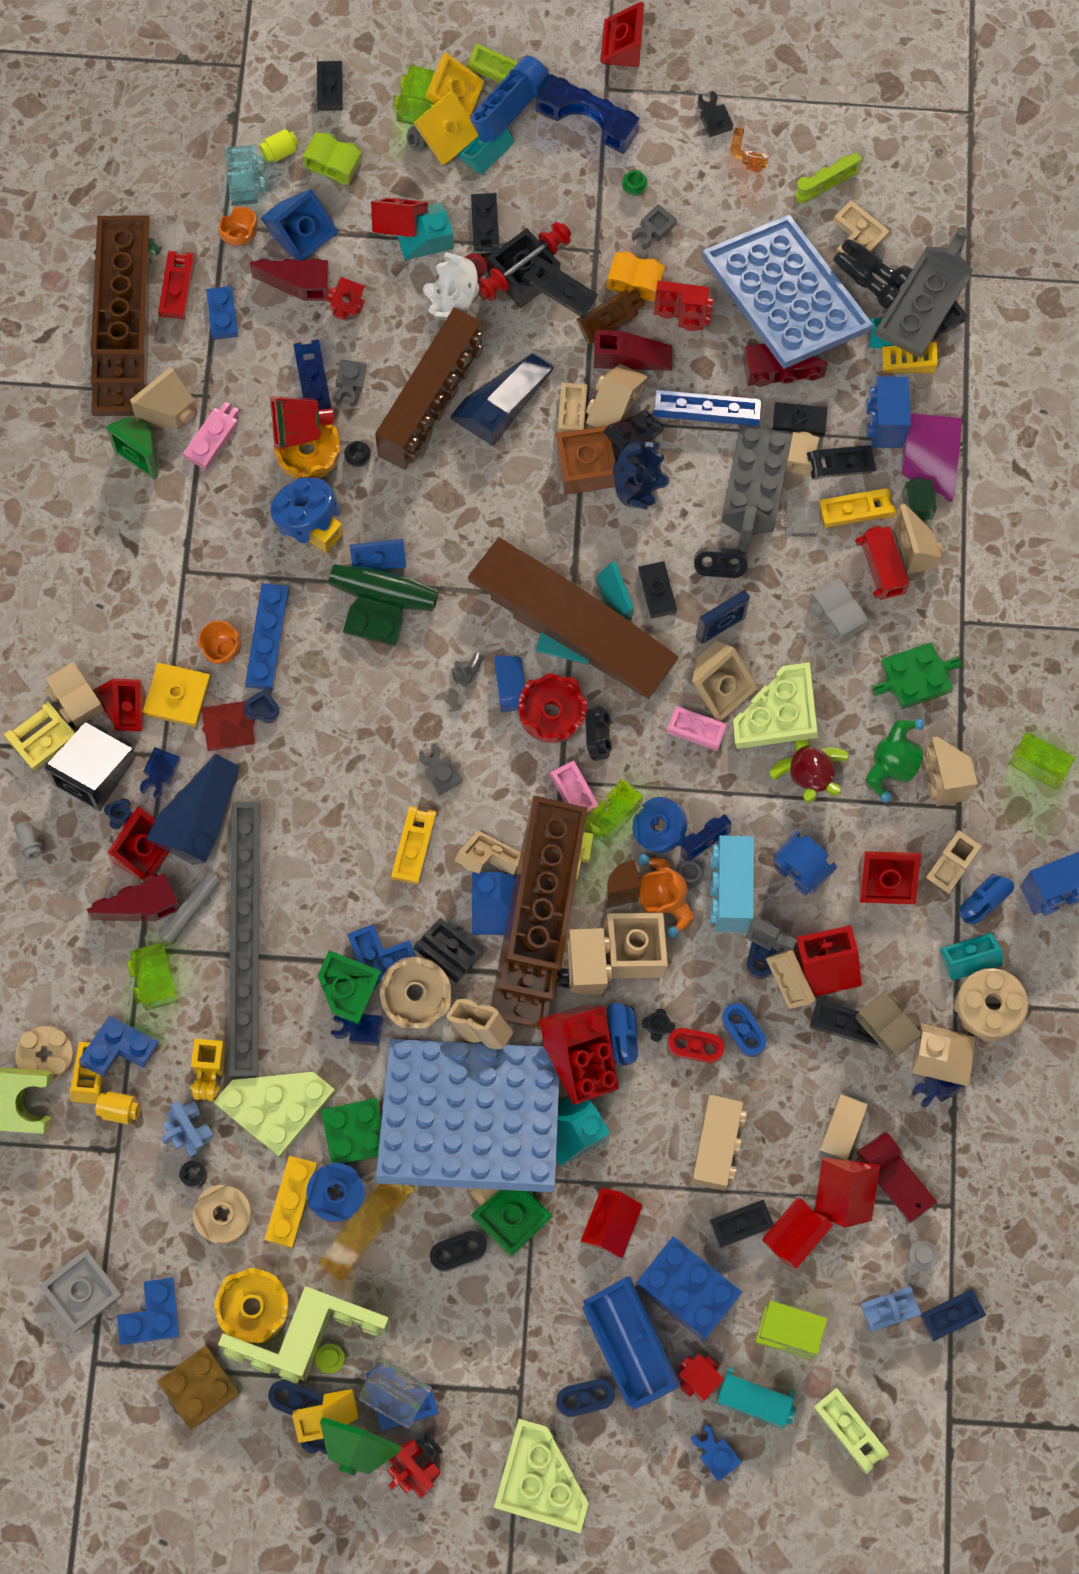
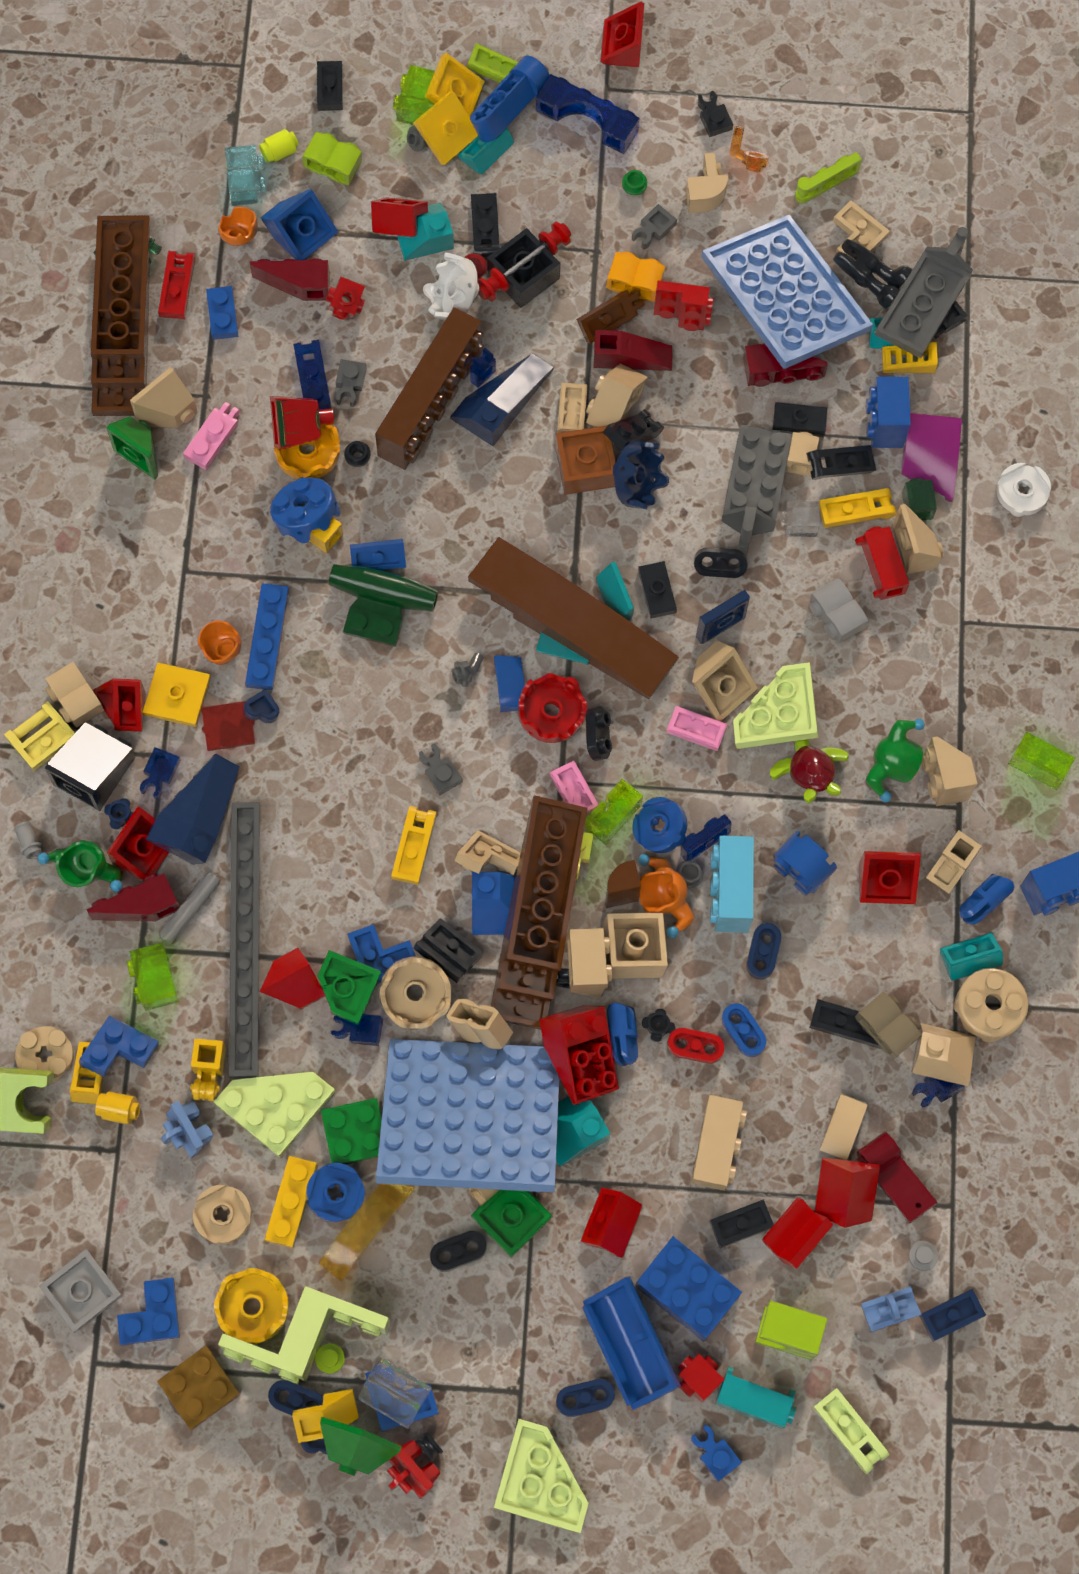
(82, 865): none -> green piece
(202, 1174): black bush -> none
(292, 981): none -> red slope
(482, 368): none -> clear blue plate
(560, 287): black plate -> none
(706, 191): none -> tan brick
(707, 408): plate -> none
(768, 936): dark grey plate -> none
(790, 979): tan plate -> none
(829, 960): red slope -> none
(916, 675): green plate -> none
(1019, 503): none -> white plate

